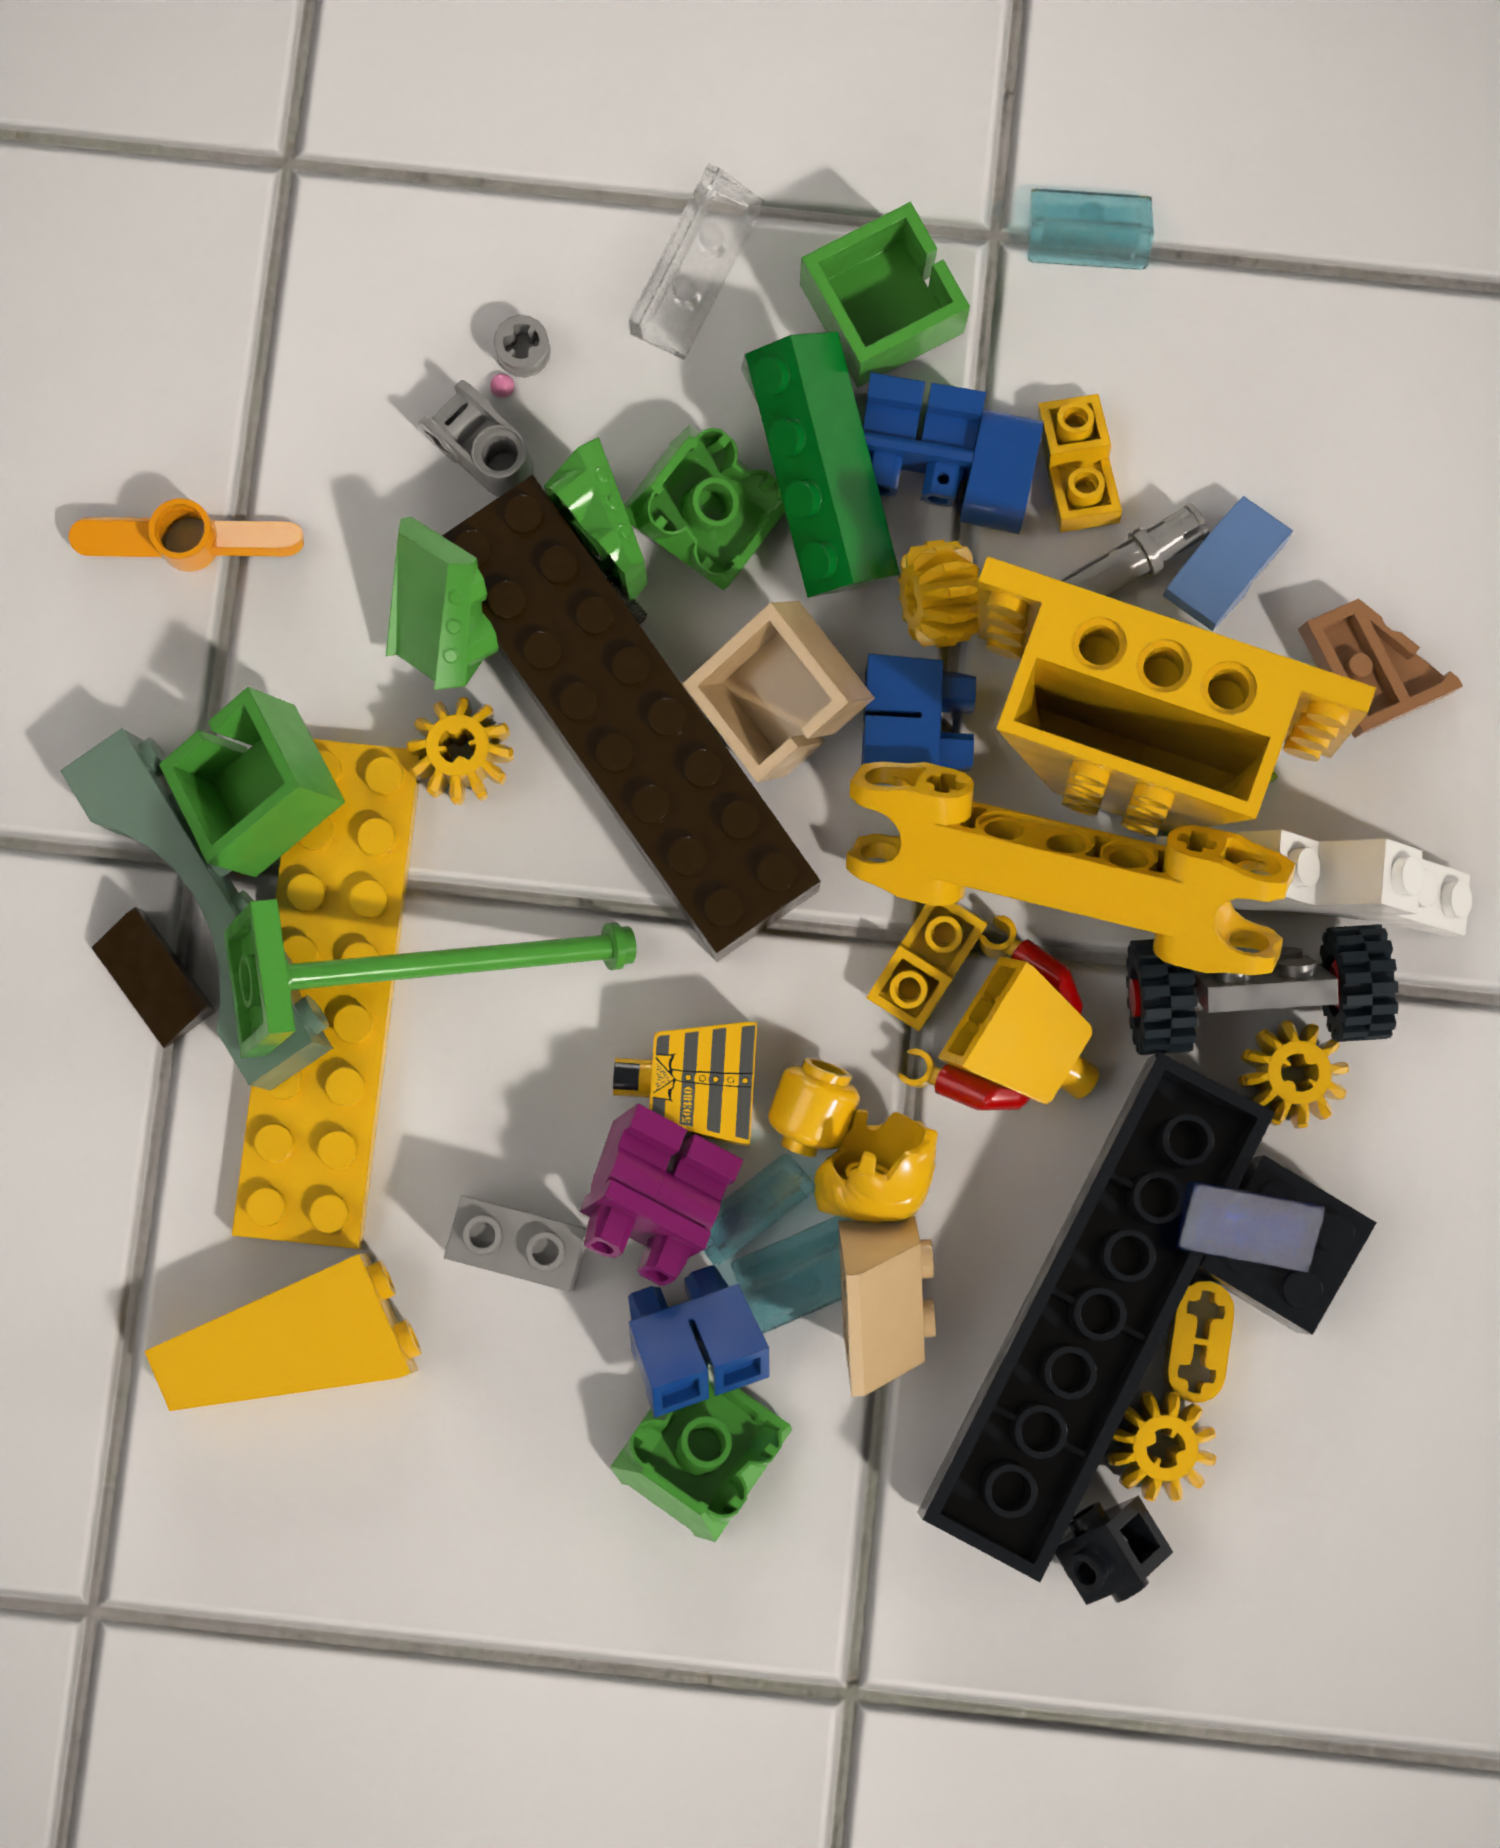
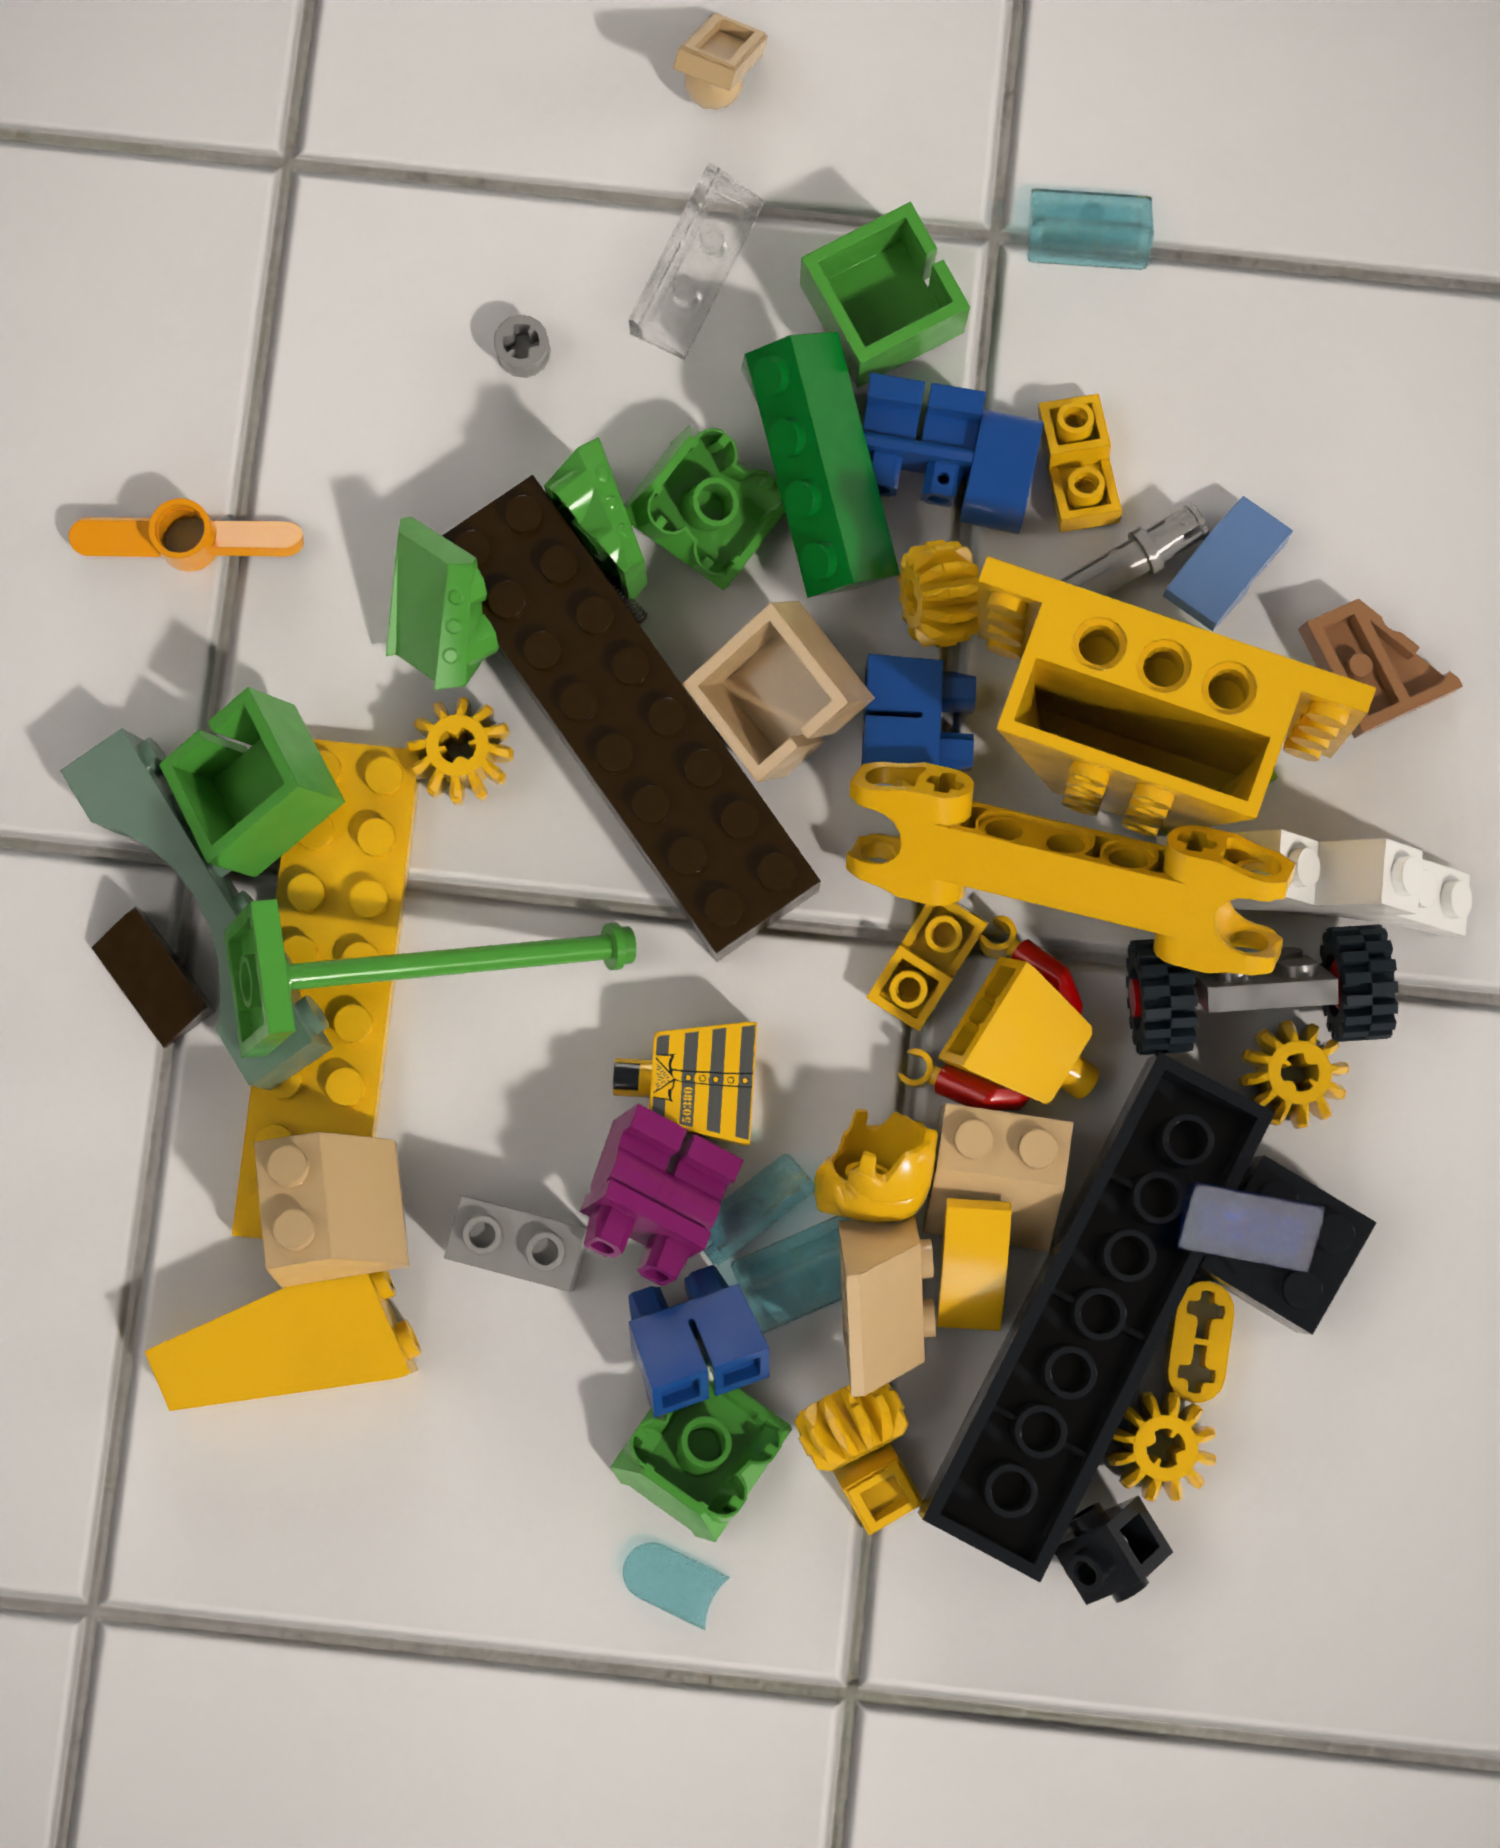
(330, 1207): none -> tan slope
(474, 433): light grey piece -> none
(502, 385): bright pink piece -> none
(672, 1581): none -> clear light blue piece
(718, 59): none -> tan tile
(813, 1106): yellow head -> none
(849, 1427): none -> yellow gear
(878, 1488): none -> yellow slope
(973, 1264): none -> yellow slope
(1005, 1160): none -> tan slope

